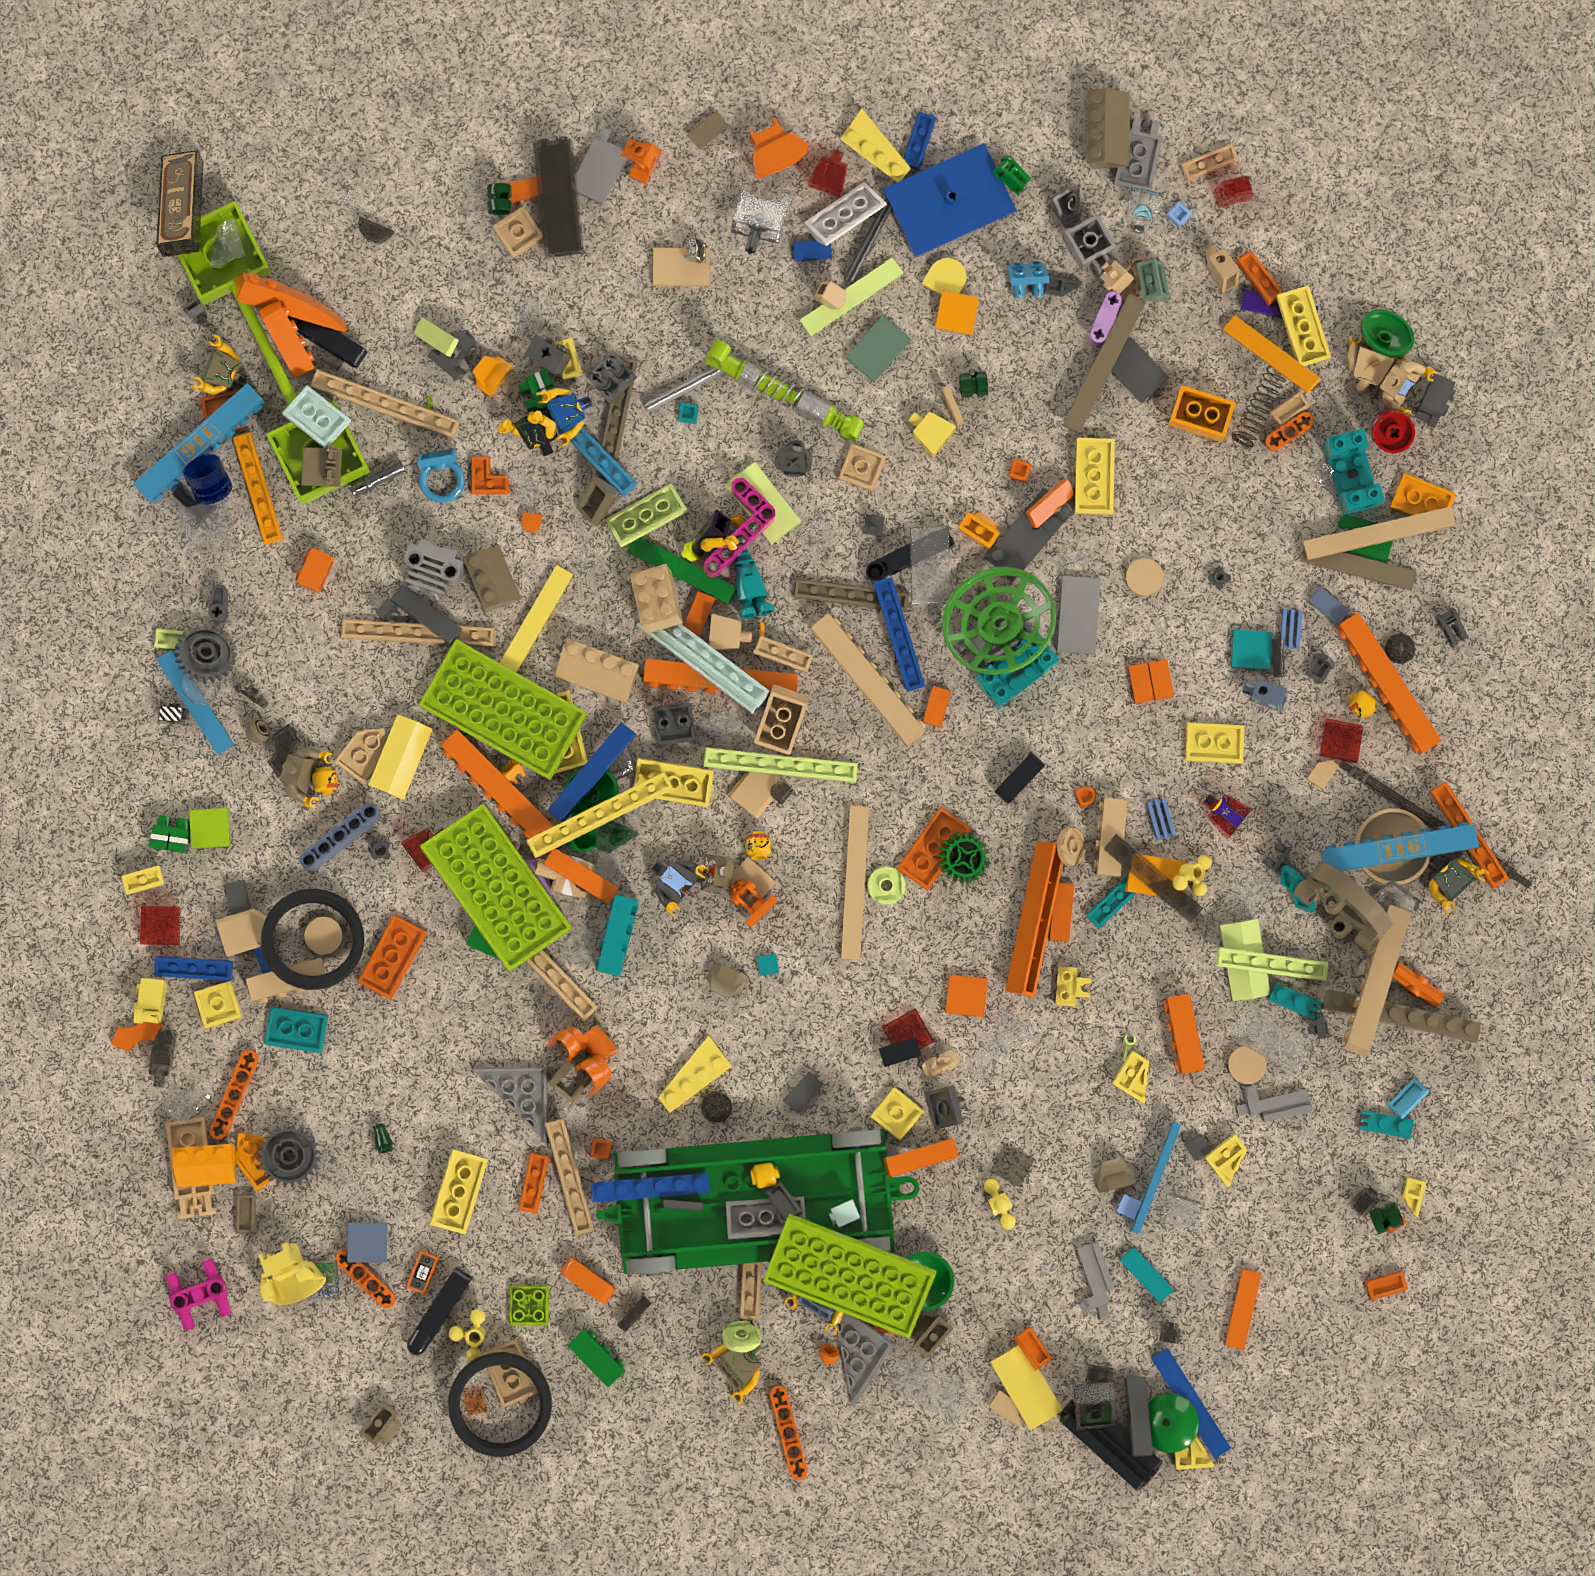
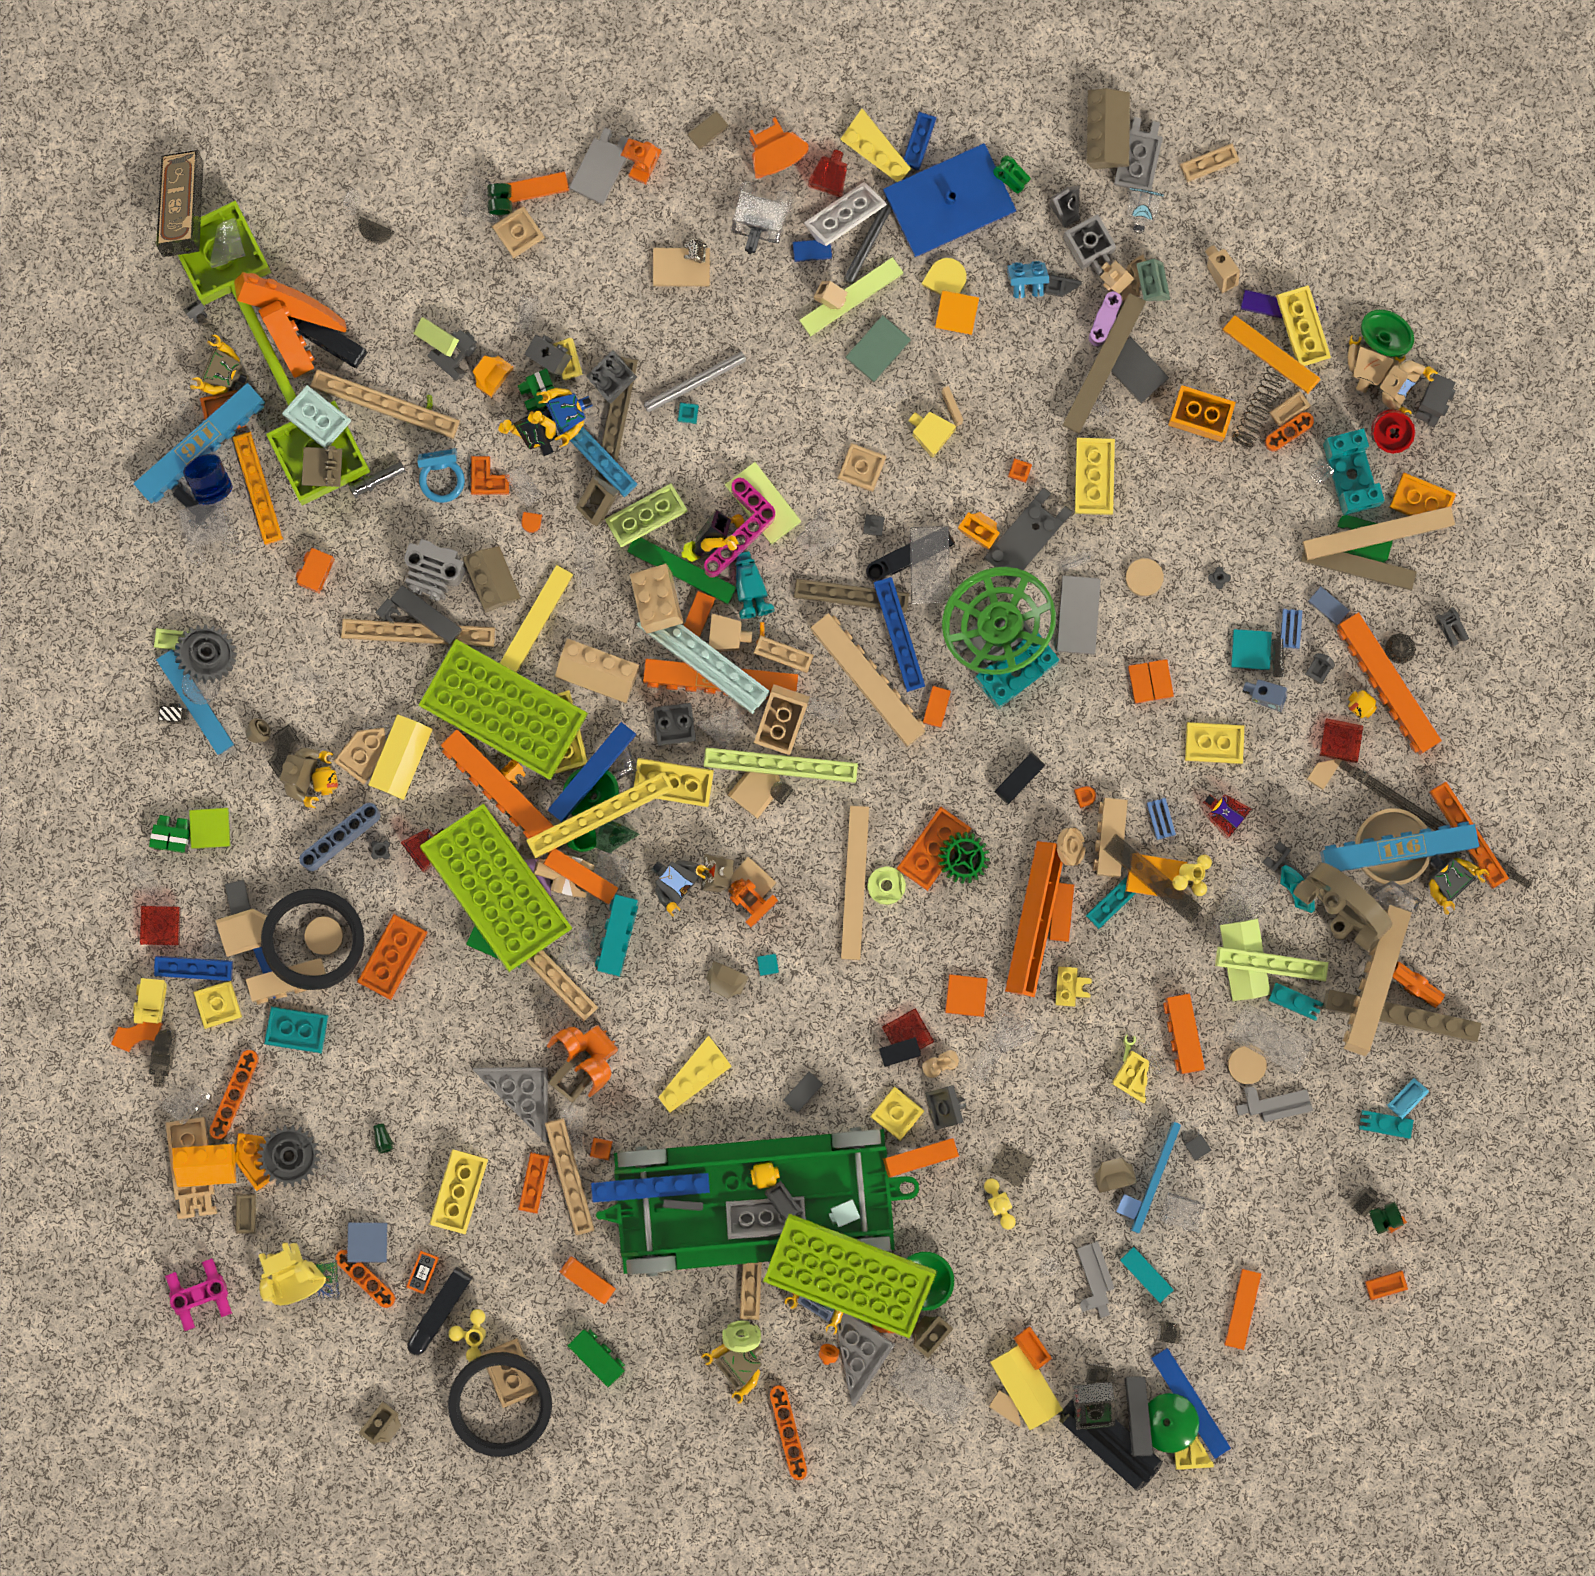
(143, 880): light yellow plate -> none
(218, 601): dark grey piece -> none
(251, 693): clear smoke plate -> none
(476, 1404): clear orange tile -> none
(529, 1305): lime tile -> none
(558, 197): clear smoke brick -> none
(634, 1314): clear smoke pin -> none
(725, 1103): clear smoke gear -> none
(758, 845): yellow head -> none
(793, 459): dark grey tile -> none
(806, 403): lime piece -> none
(973, 384): dark green wheel -> none
(1050, 503): tile -> none
(1179, 214): light blue tile -> none
(1226, 1158): light yellow wing -> none
(1235, 191): clear red torso -> none
(1259, 277): orange tile -> none
(1321, 1029): dark grey tile -> none
(1413, 1194): light yellow tile -> none

